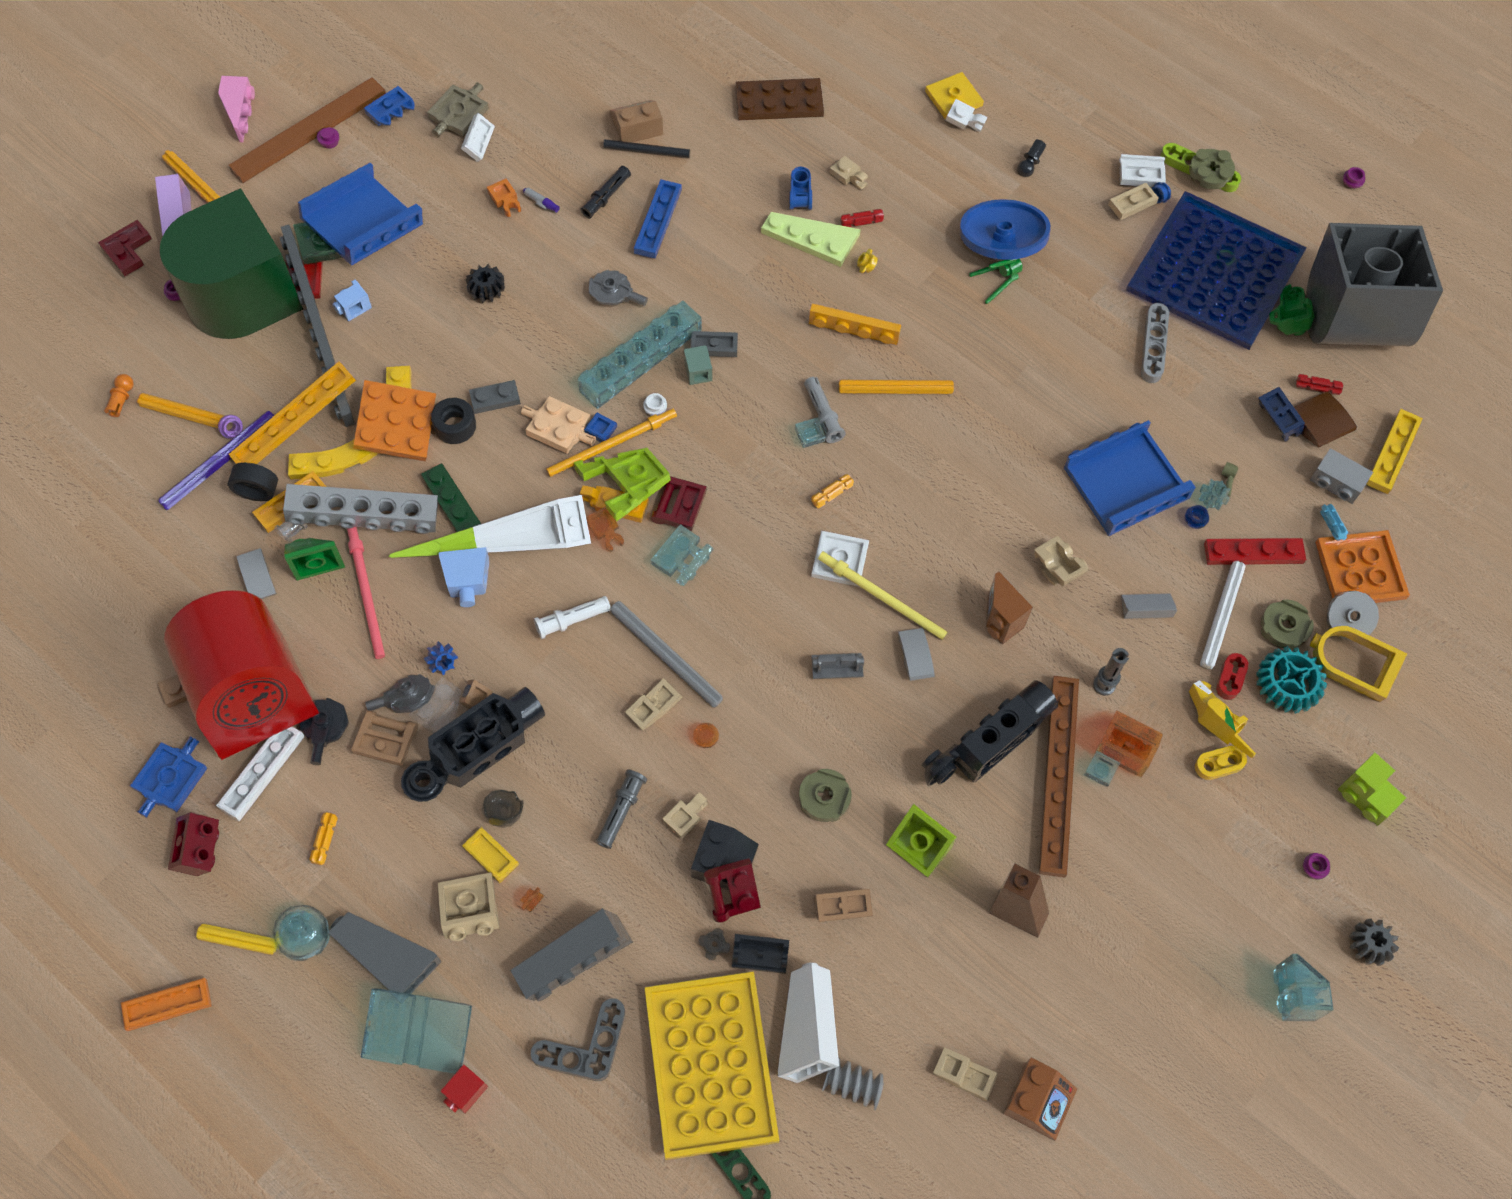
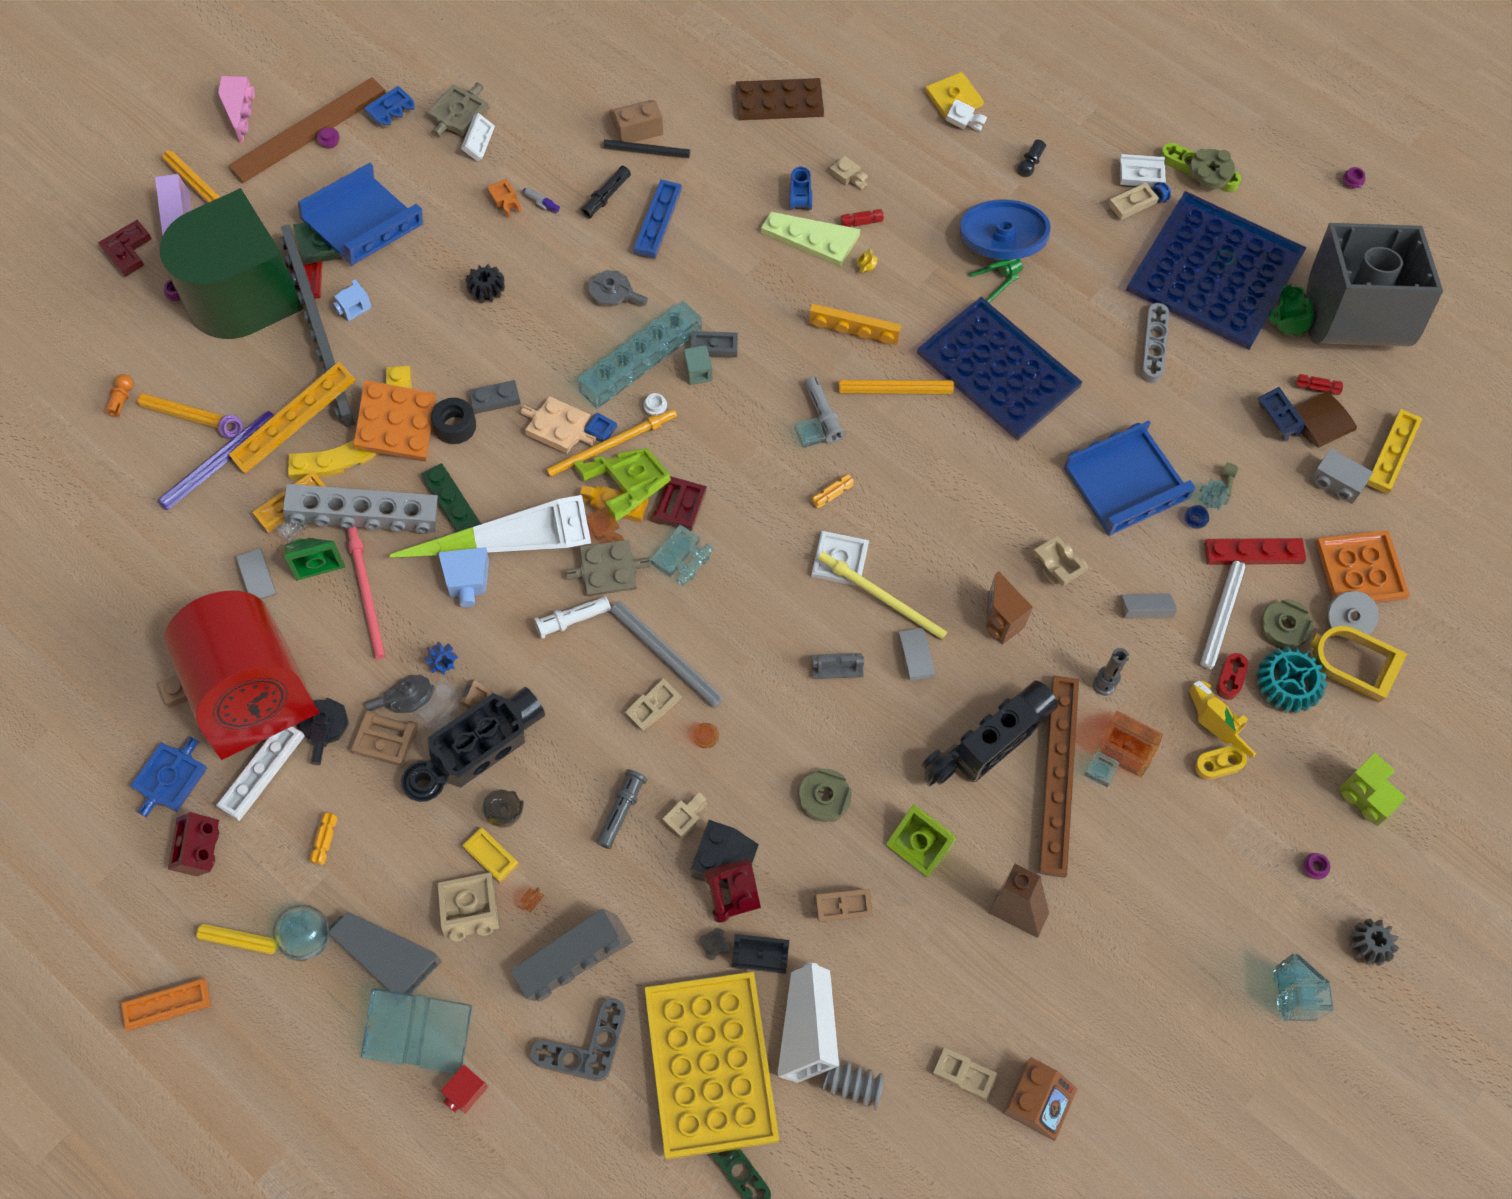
(252, 482): black tyre -> none
(608, 568): none -> dark tan plate
(999, 368): none -> clear blue plate
(1334, 522): medium azure axle -> none

